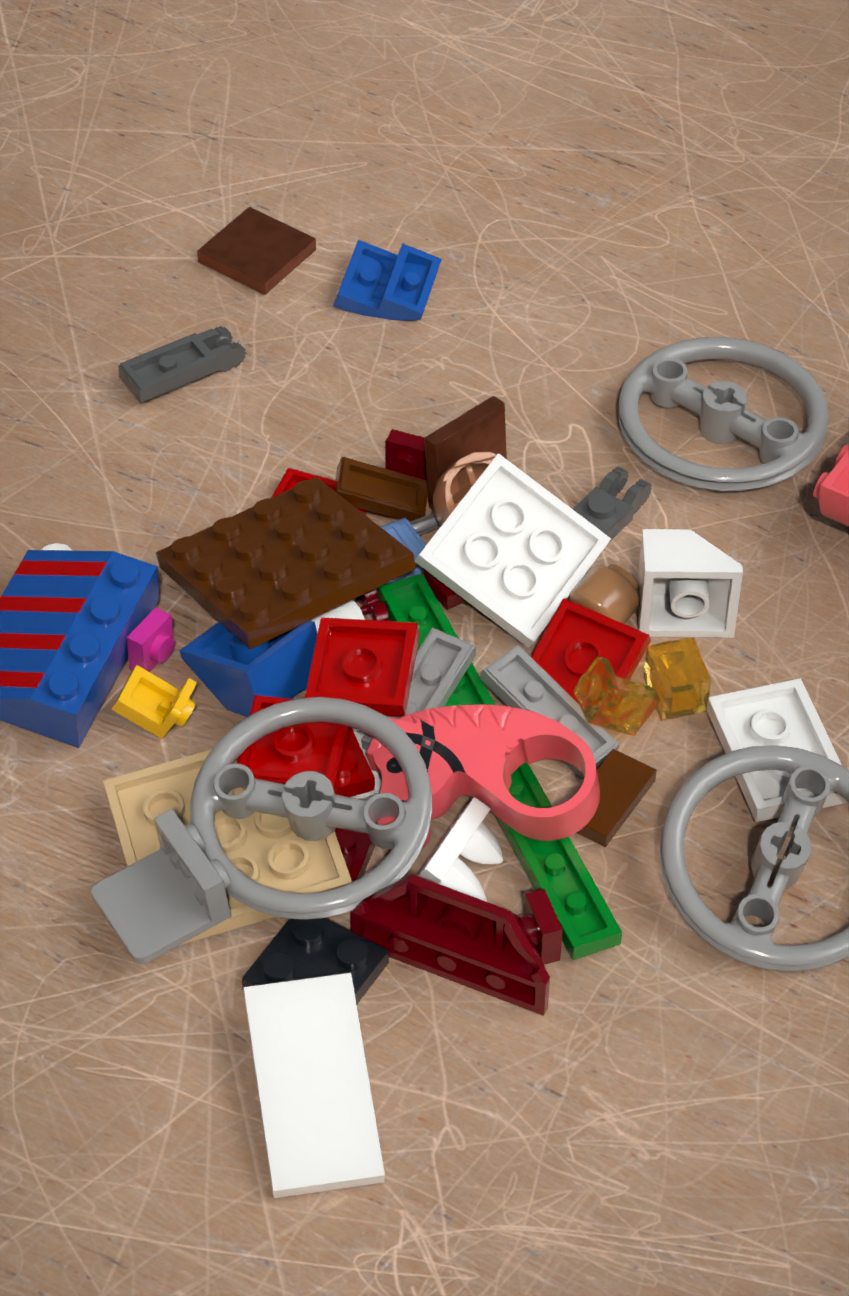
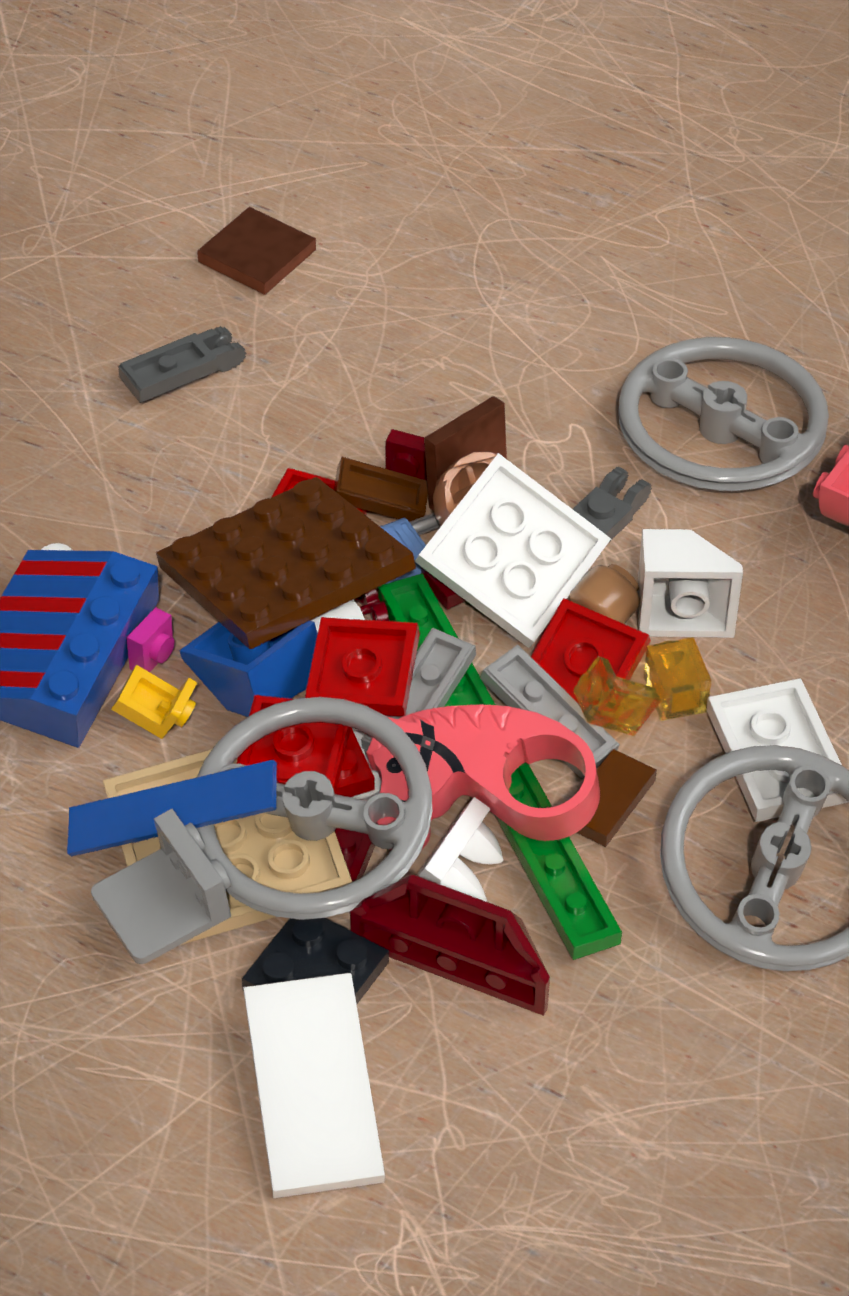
(195, 801): none -> blue piece
(387, 283): blue slope -> none
(543, 925): dark red plate -> none

